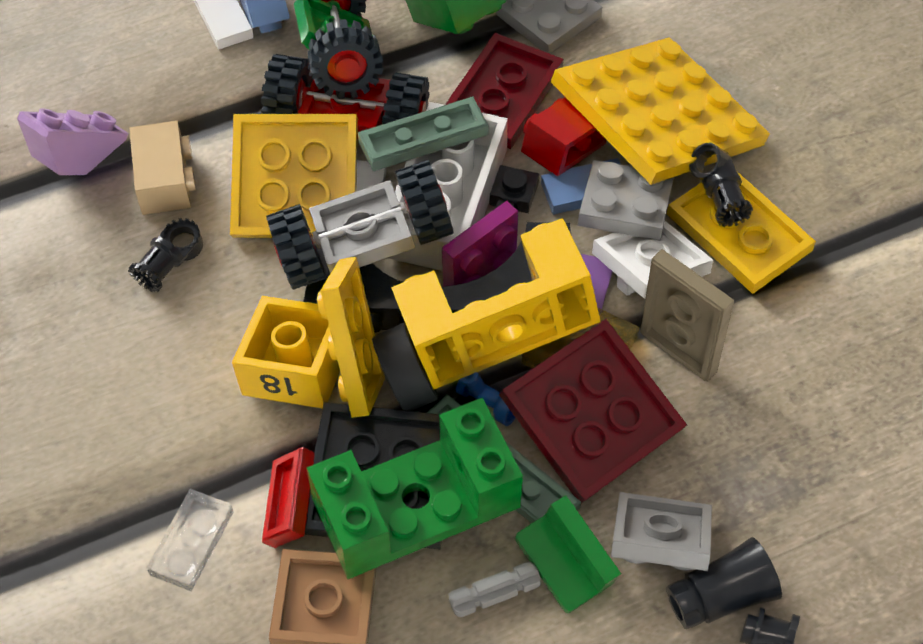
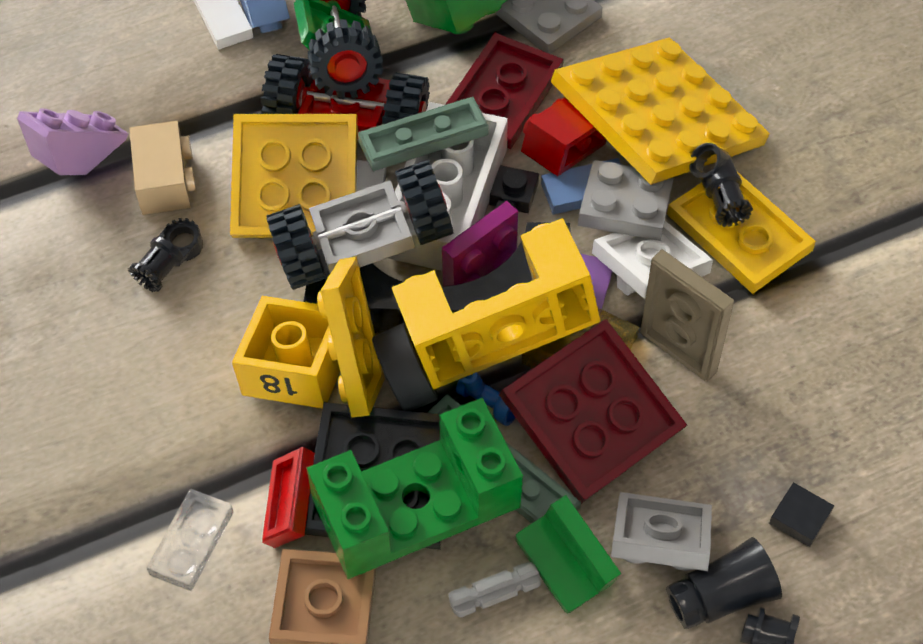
(801, 514): none -> black tile

